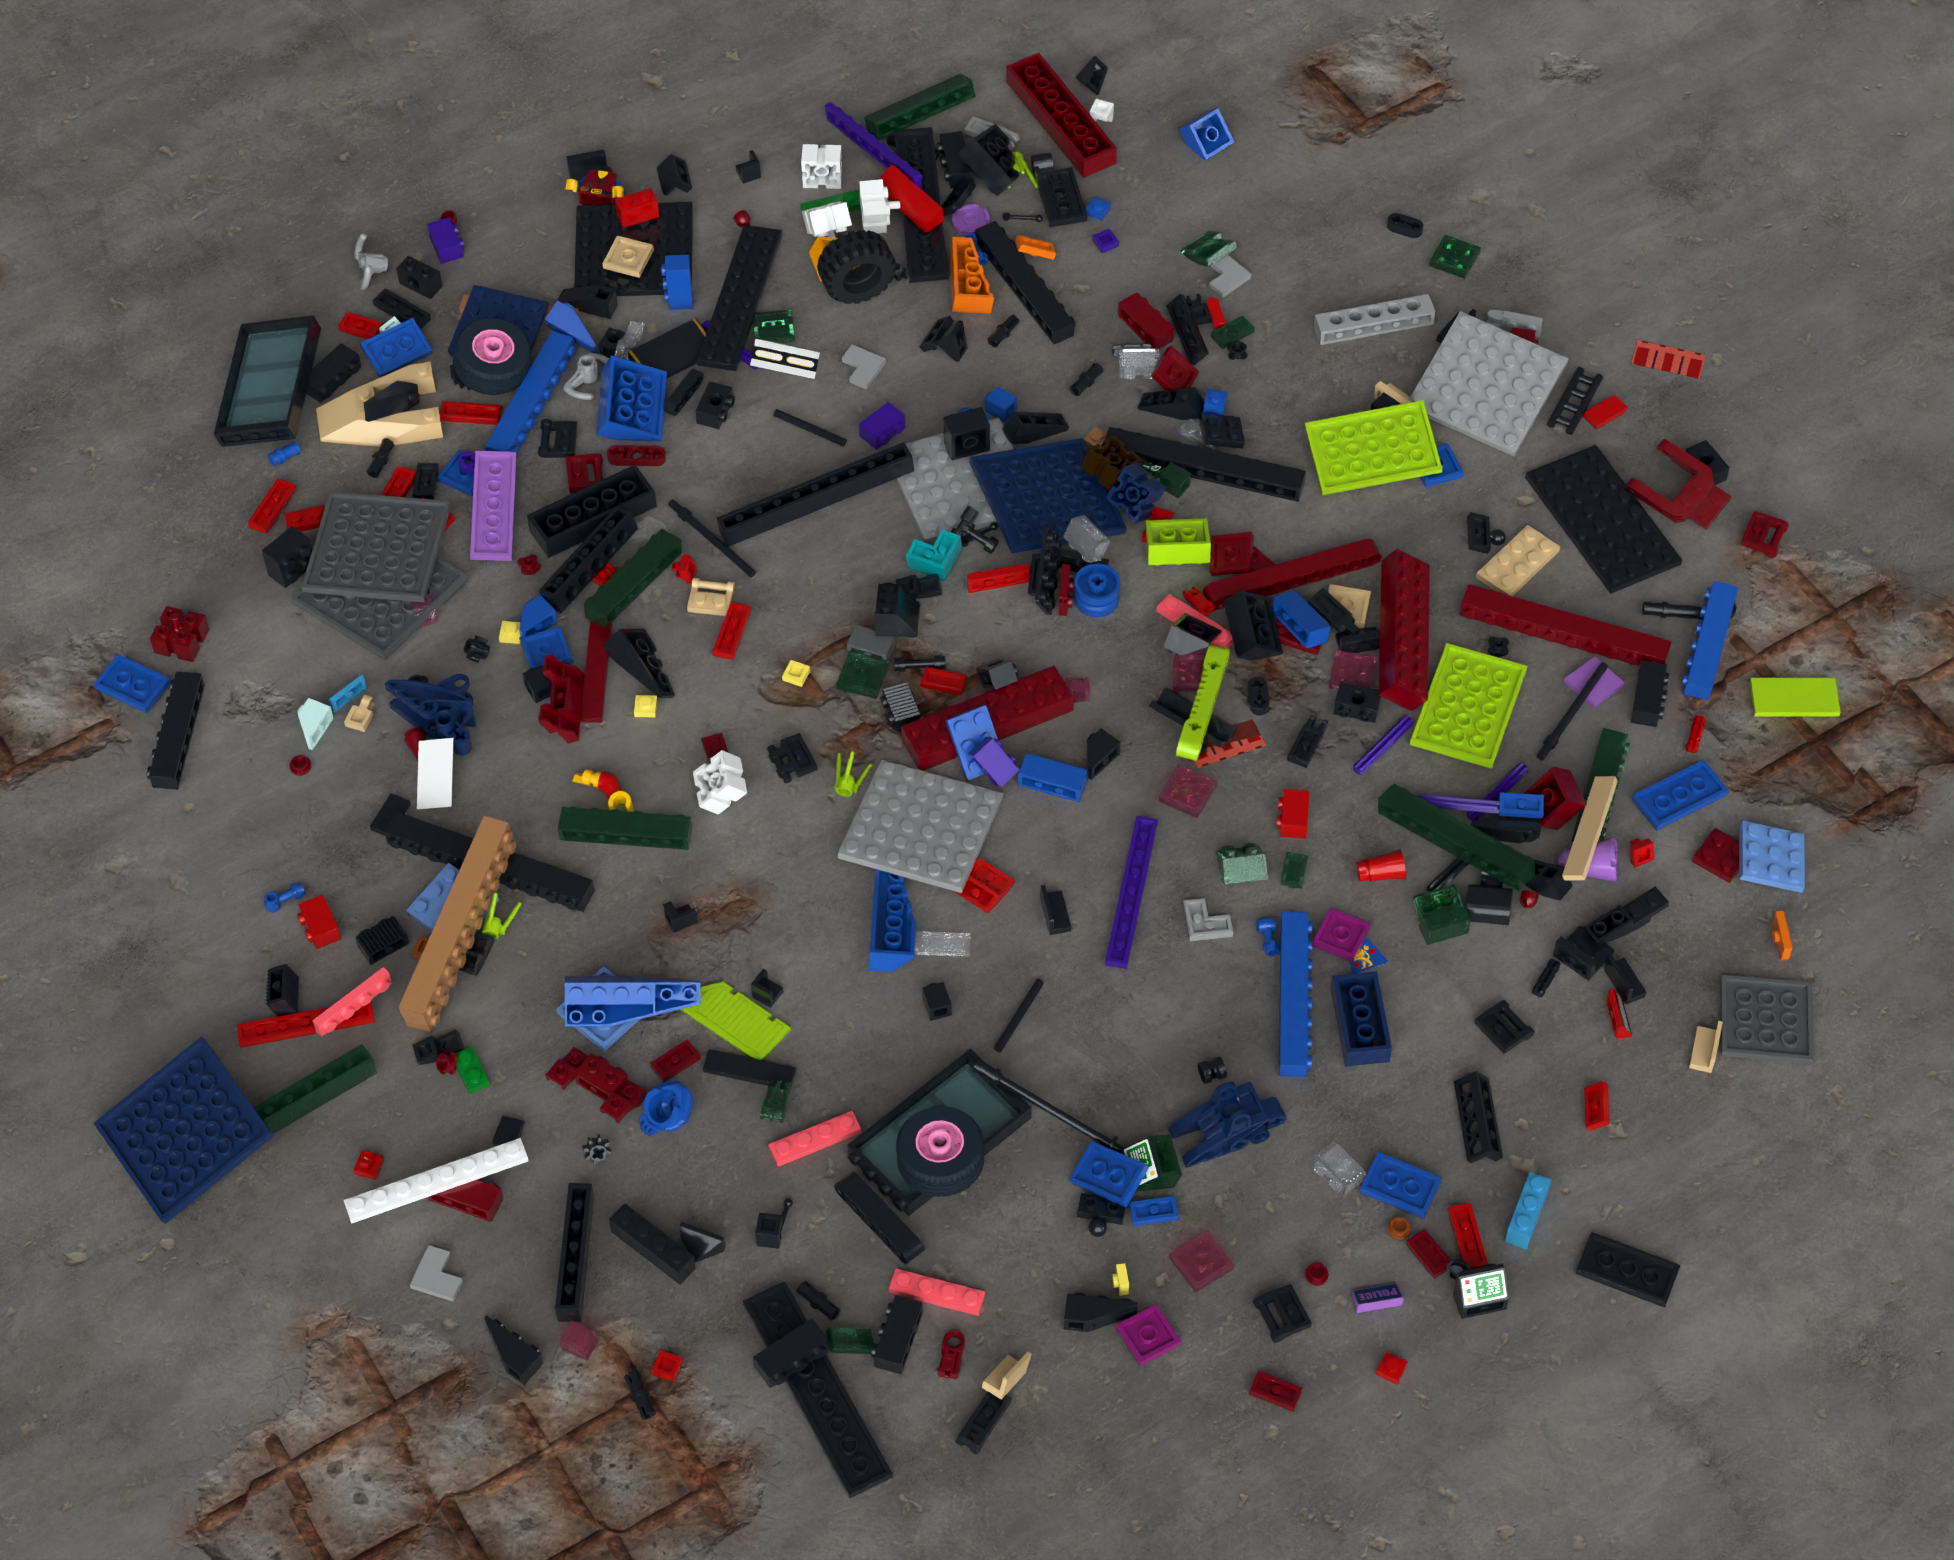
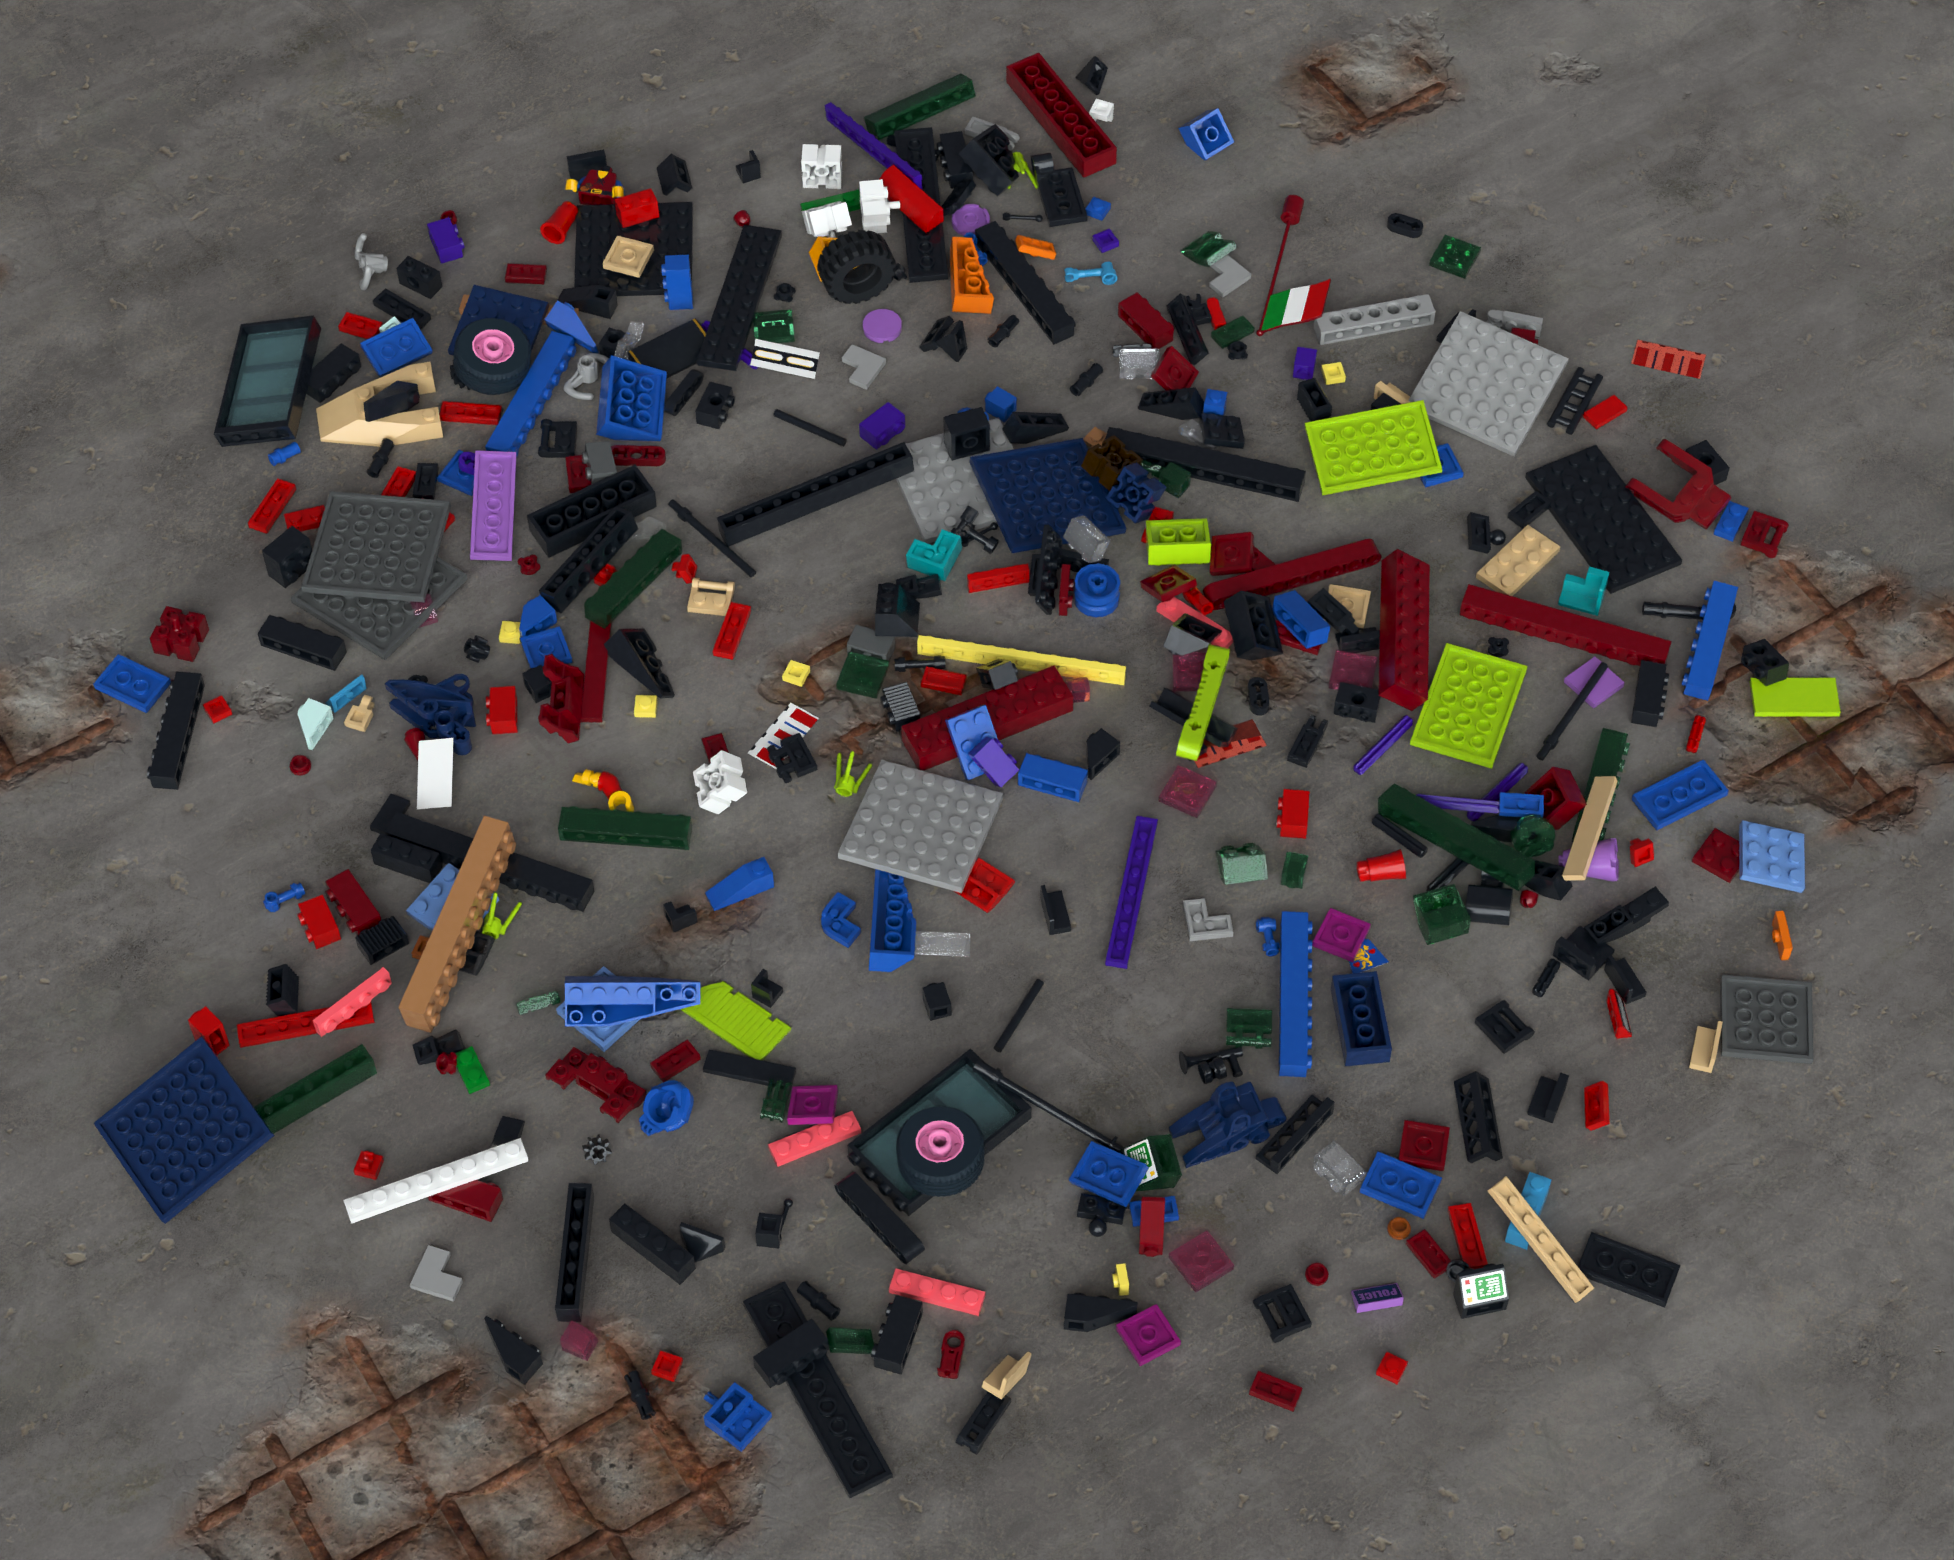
(208, 1026): none -> red brick
(217, 709): none -> red plate
(302, 642): none -> black brick
(352, 902): none -> dark red brick
(406, 858): none -> black brick
(503, 710): none -> red brick
(525, 273): none -> dark red plate
(538, 1002): none -> clear green axle
(559, 223): none -> red plant
(599, 461): none -> dark grey brick
(736, 1416): none -> blue plate
(741, 884): none -> blue slope
(784, 292): none -> black plate
(790, 722): none -> sticker
(812, 1104): none -> magenta plate
(835, 922): none -> blue plate
(882, 325): none -> medium lavender tile
(1023, 660): none -> light yellow plate
(1106, 272): none -> dark azure brick
(1151, 1226): none -> dark red slope
(1168, 583): none -> dark red plate
(1230, 1054): none -> black piece
(1249, 1021): none -> clear green plate
(1295, 304): none -> flag
(1298, 1137): none -> black fence
(1304, 363): none -> dark purple brick
(1313, 400): none -> black brick
(1333, 373): none -> light yellow plate
(1399, 835): none -> black axle
(1424, 1145): none -> dark red plate
(1529, 509): none -> black plate
(1541, 844): none -> clear green plate
(1541, 1239): none -> tan tile
(1547, 1098): none -> black panel
(1585, 594): none -> teal panel
(1731, 521): none -> blue plate
(1765, 662): none -> black brick

